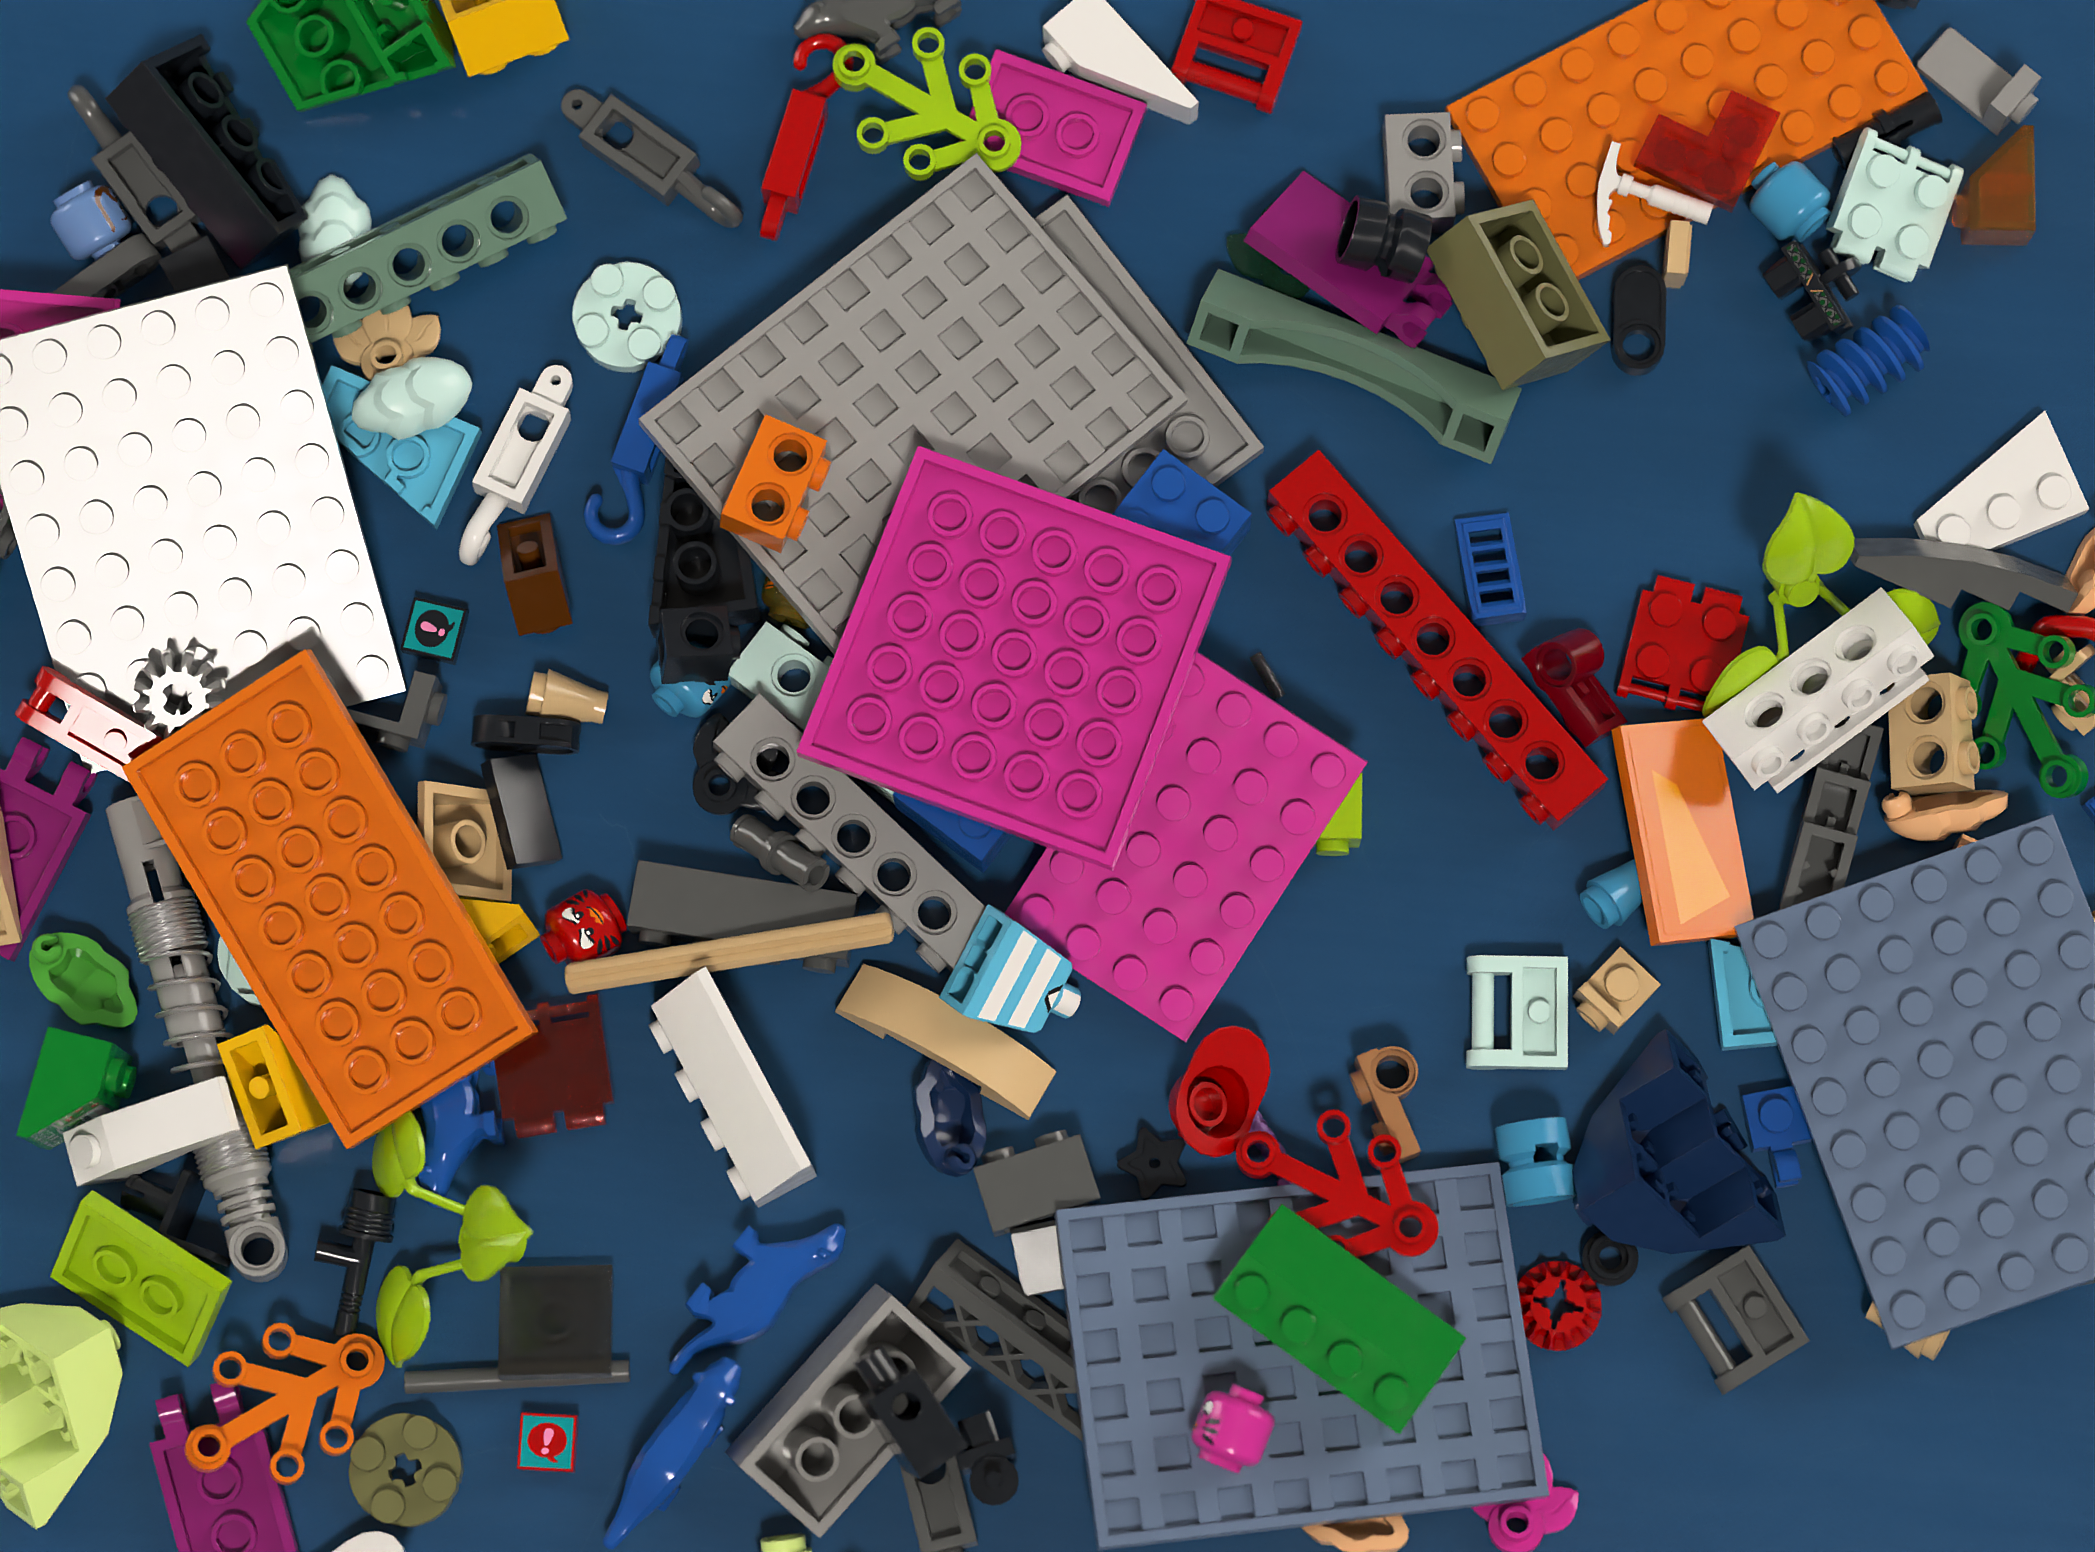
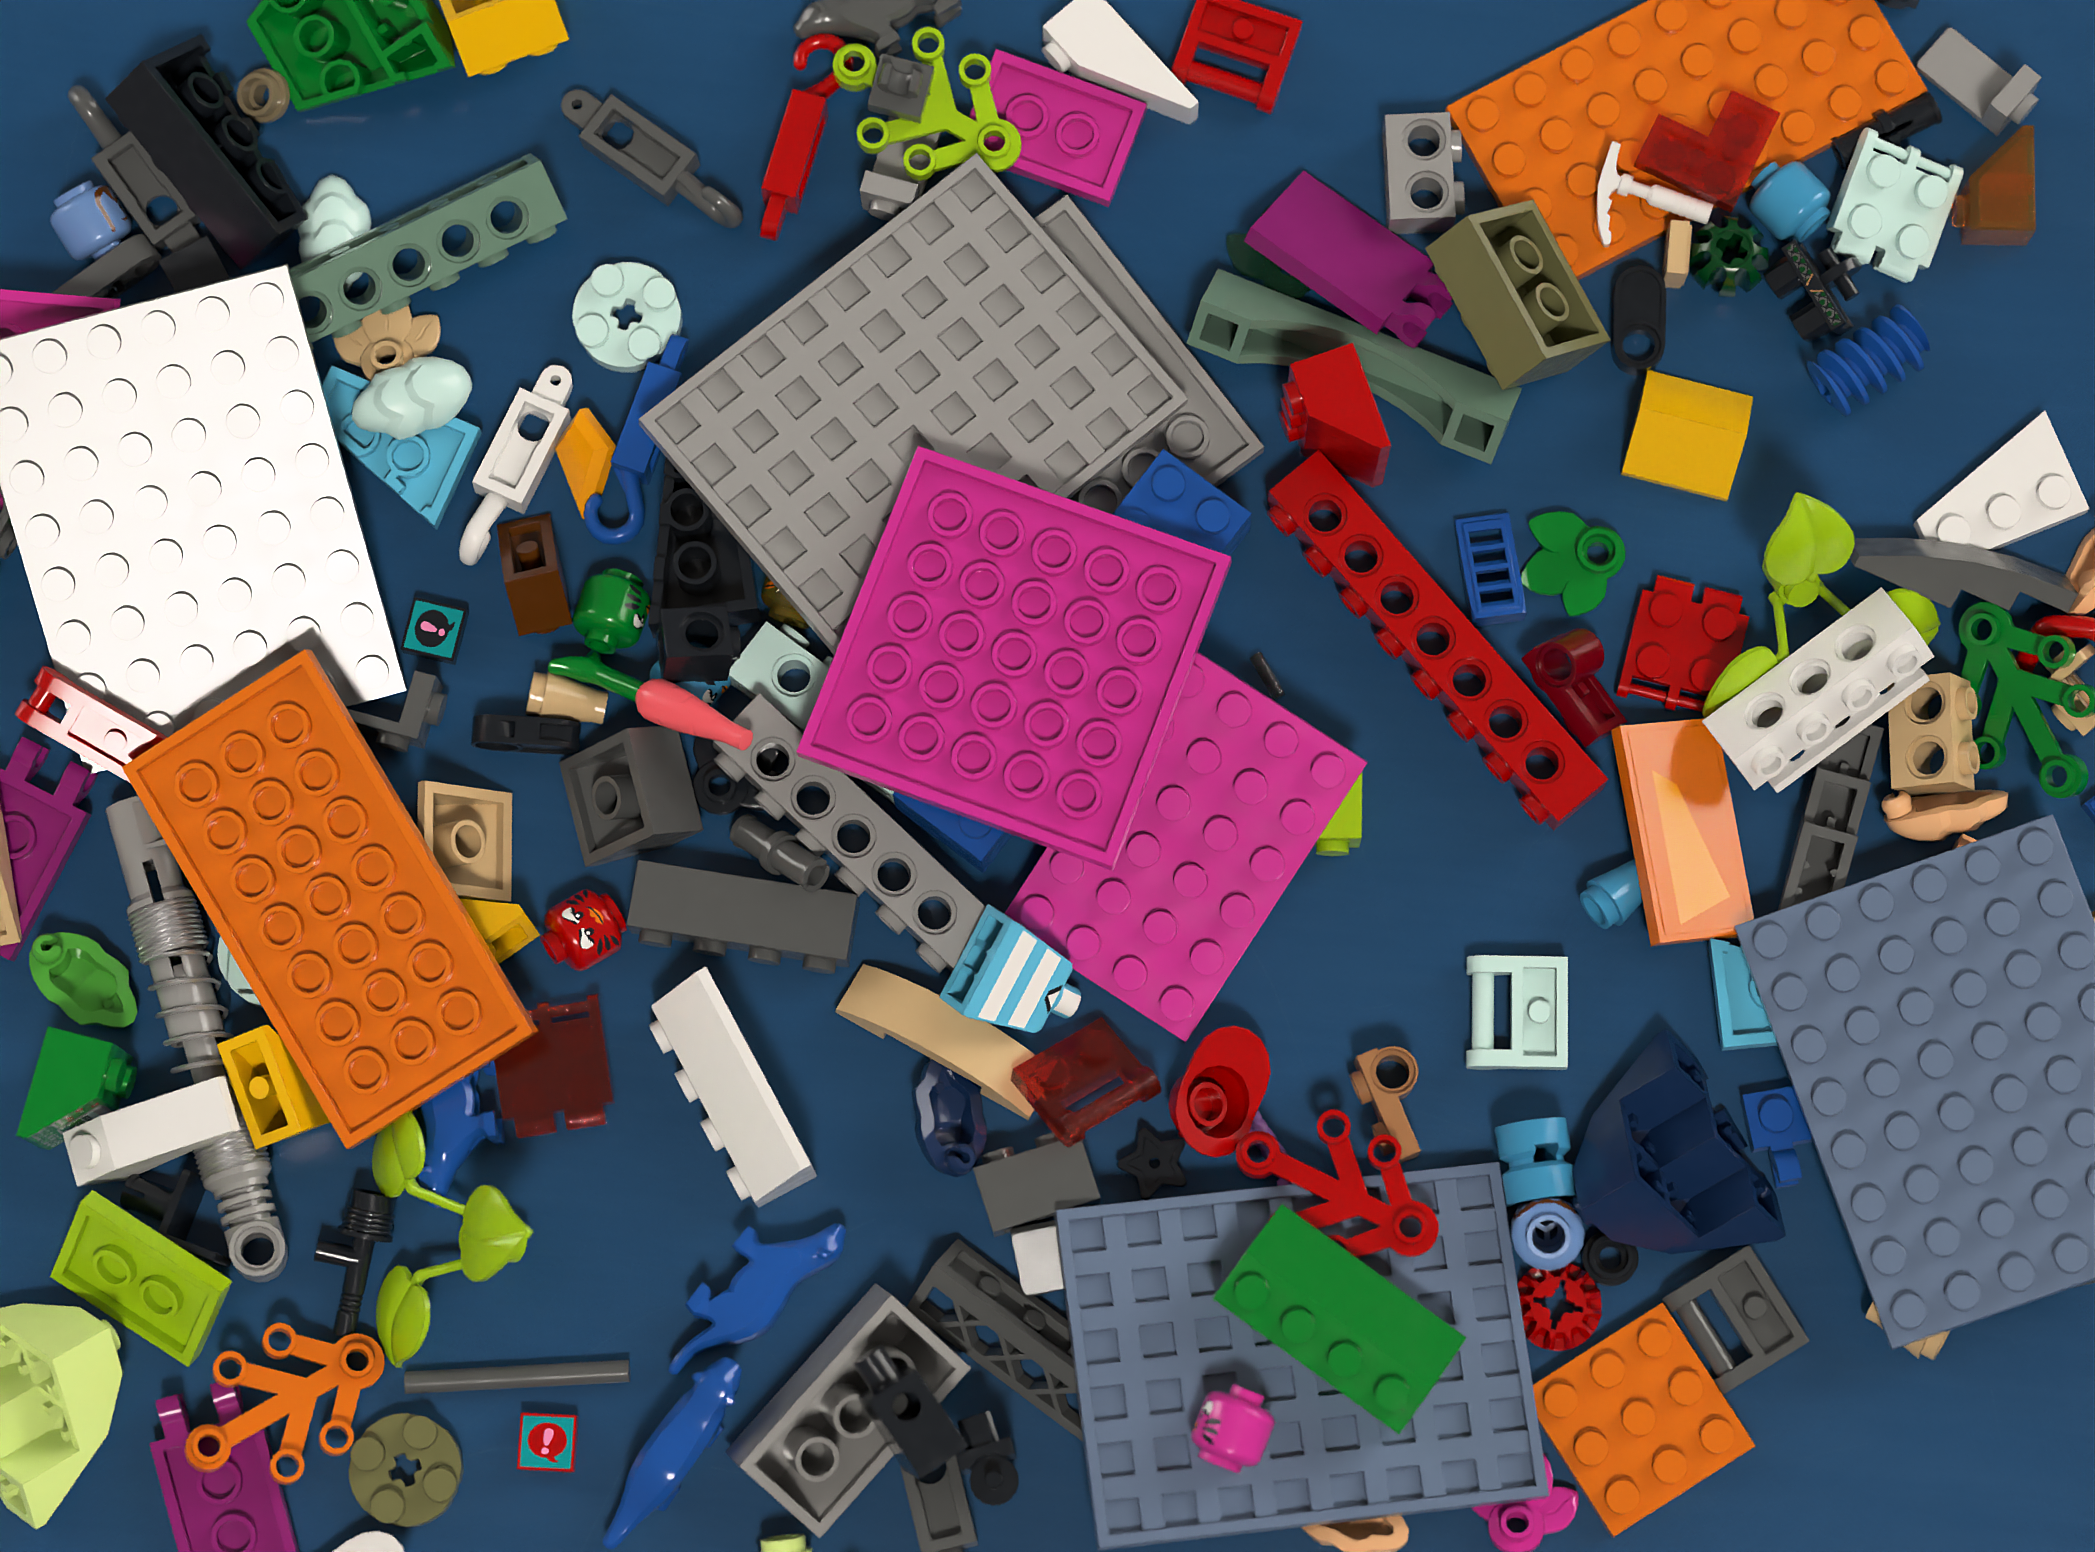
(158, 690): light grey gear -> none
(251, 93): none -> dark tan plate
(521, 811): black tile -> none
(556, 1322): clear smoke tile -> none
(585, 456): none -> light orange piece
(611, 611): none -> green head
(631, 794): none -> dark grey slope
(656, 700): none -> coral piece
(729, 953): tan axle -> none
(764, 480): orange brick -> none
(888, 187): none -> light grey bracket
(901, 88): none -> dark grey tile
(1077, 1069): none -> clear red plate
(1335, 412): none -> red slope
(1383, 239): black wheel -> none
(1547, 1251): none -> medium blue head
(1564, 562): none -> green plate
(1614, 992): tan bracket -> none
(1638, 1420): none -> orange plate
(1687, 435): none -> yellow slope
(1743, 268): none -> dark green piece

